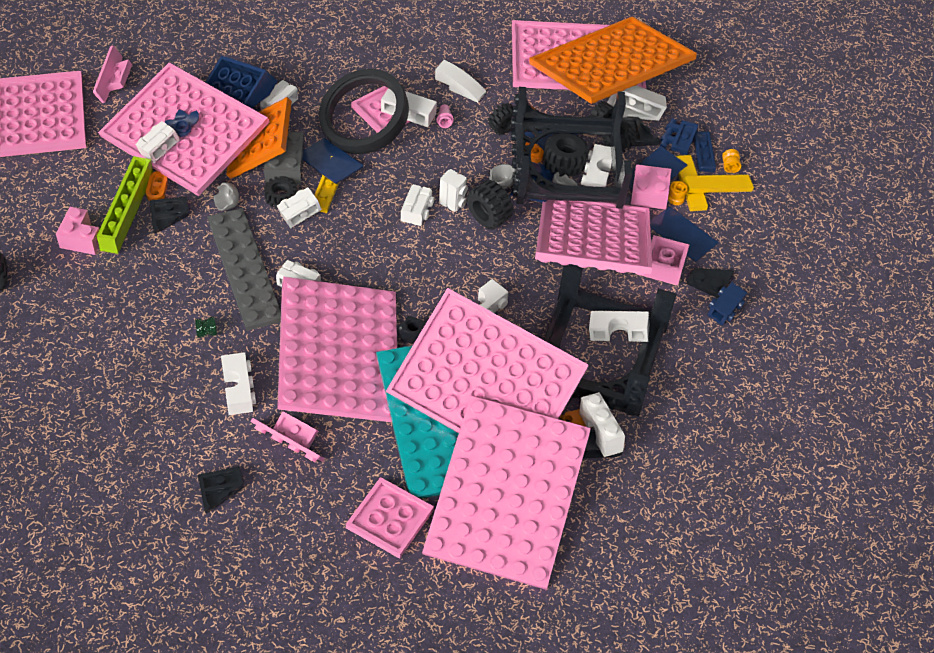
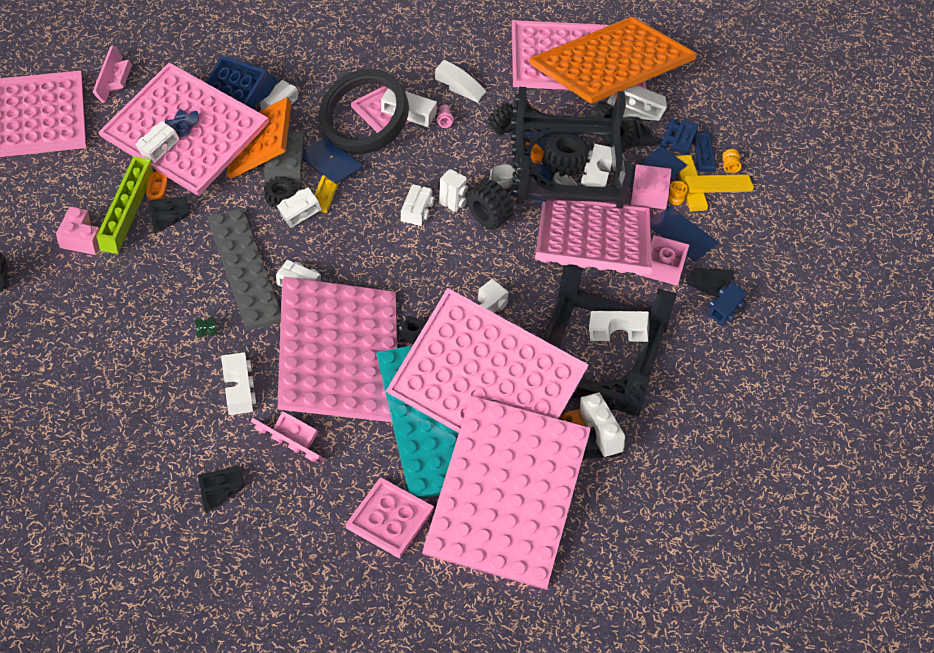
(227, 196): light grey hair -> none

